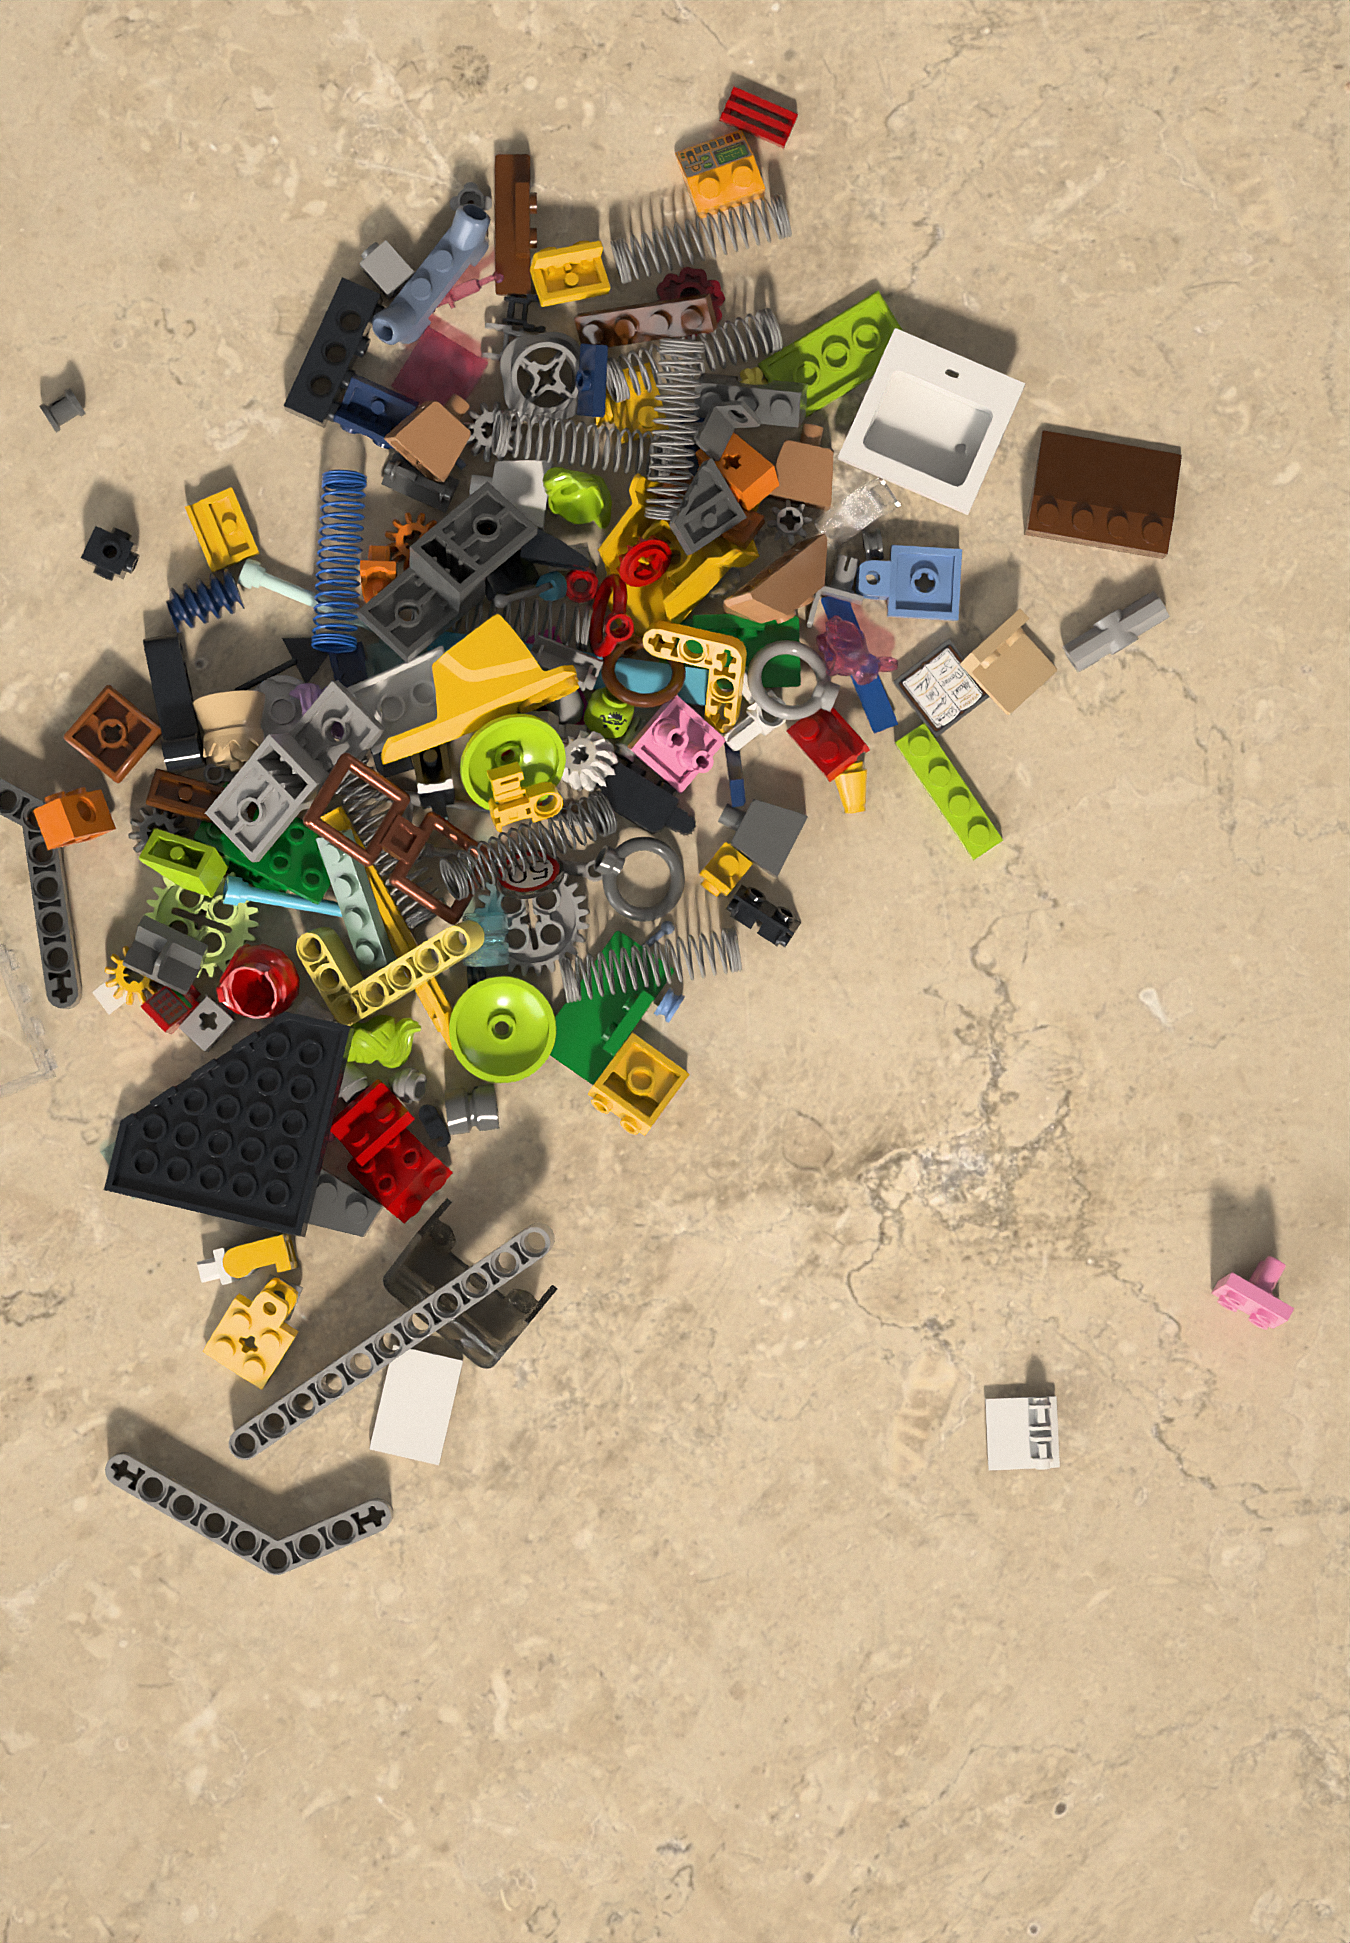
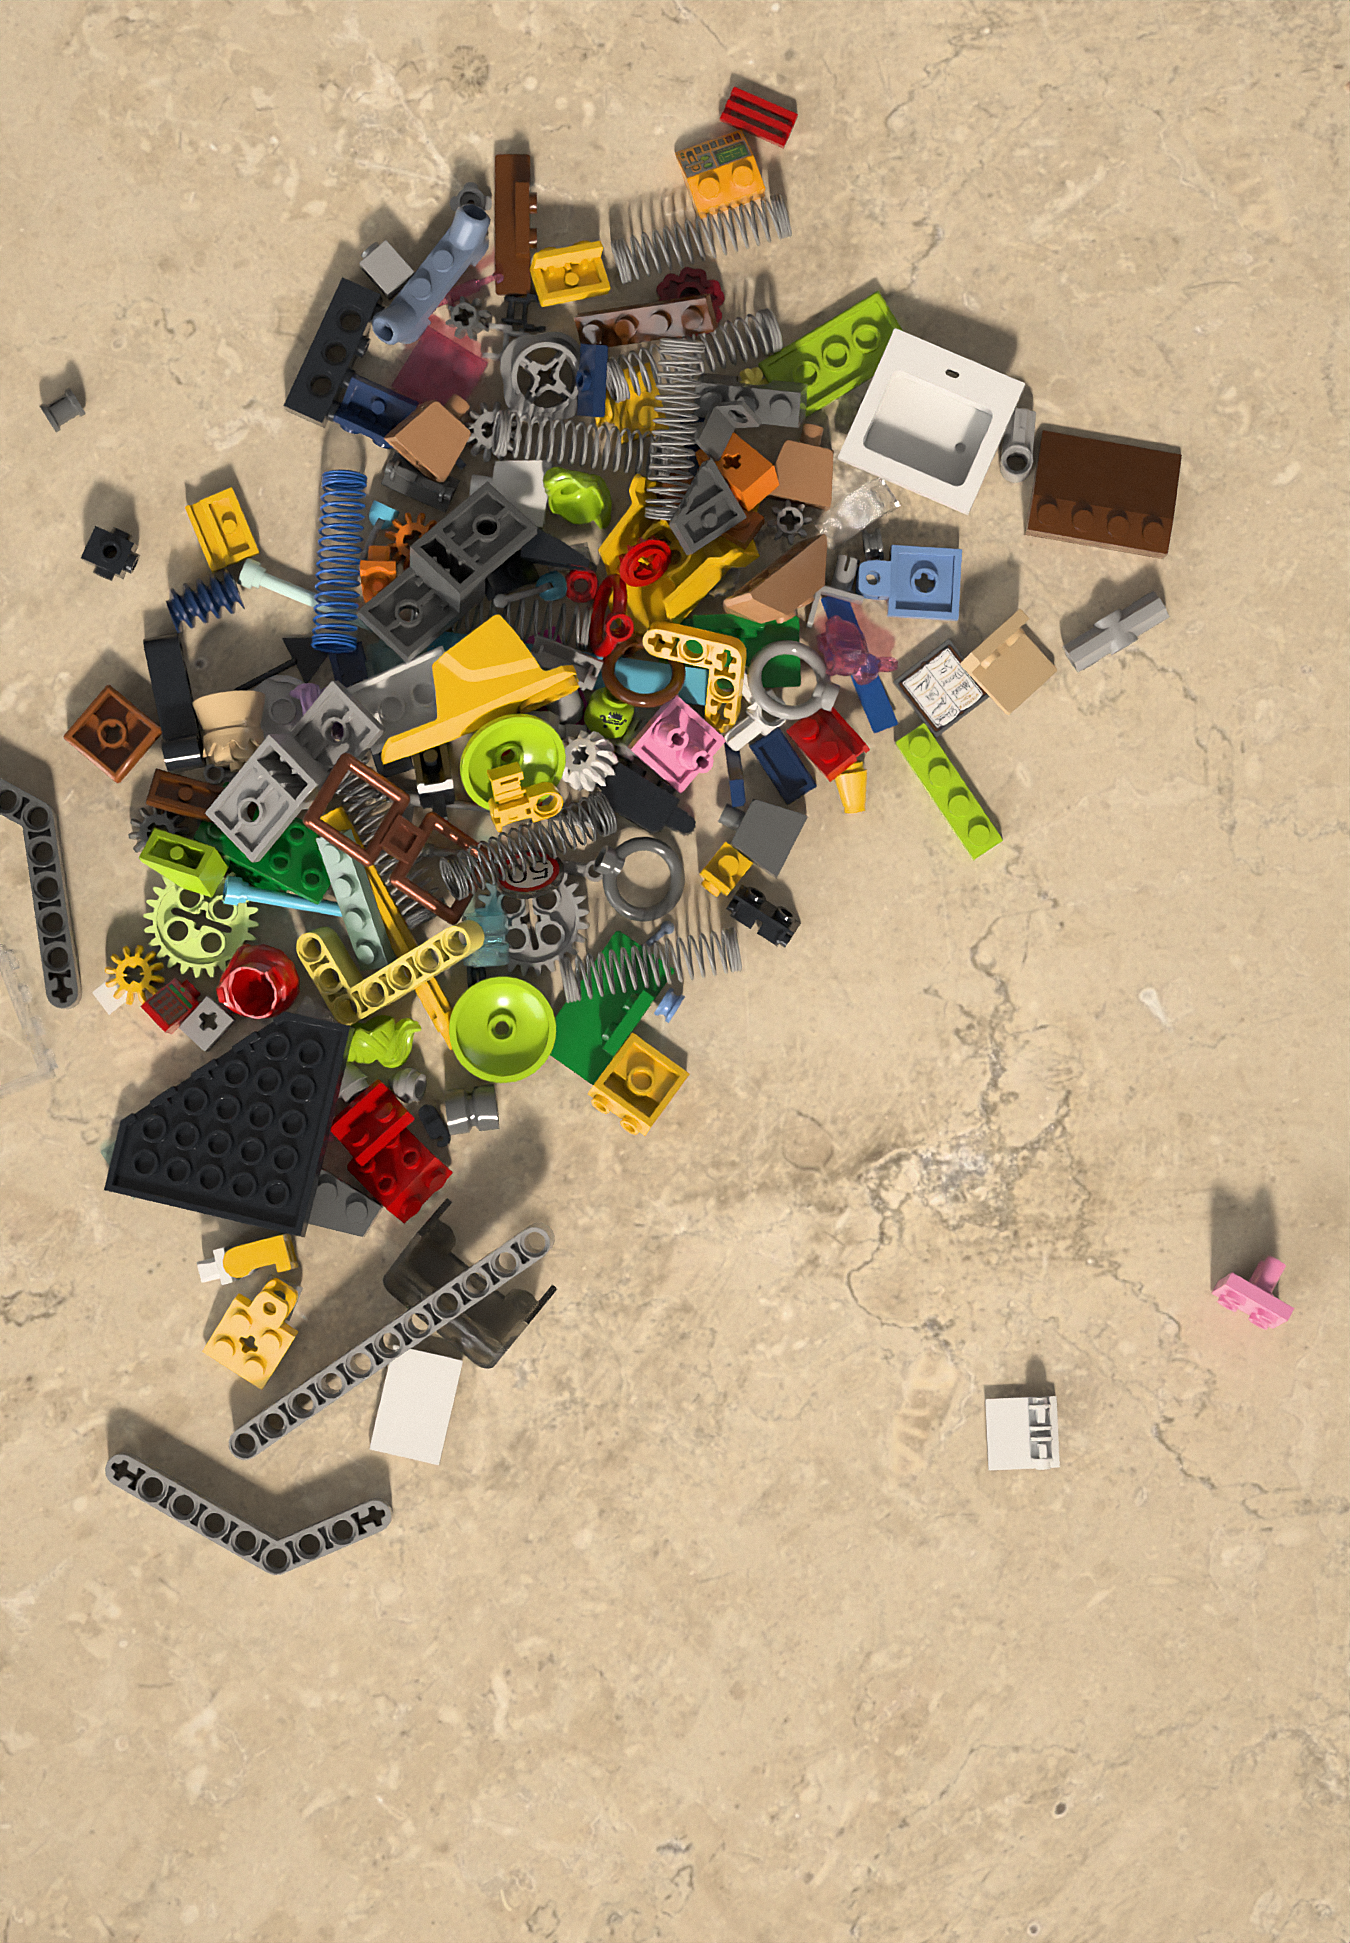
(73, 817): orange brick -> none
(165, 955): dark grey panel -> none
(381, 518): none -> hinge
(460, 314): none -> dark grey gear
(783, 766): none -> dark blue tile
(1018, 442): none -> light grey piece

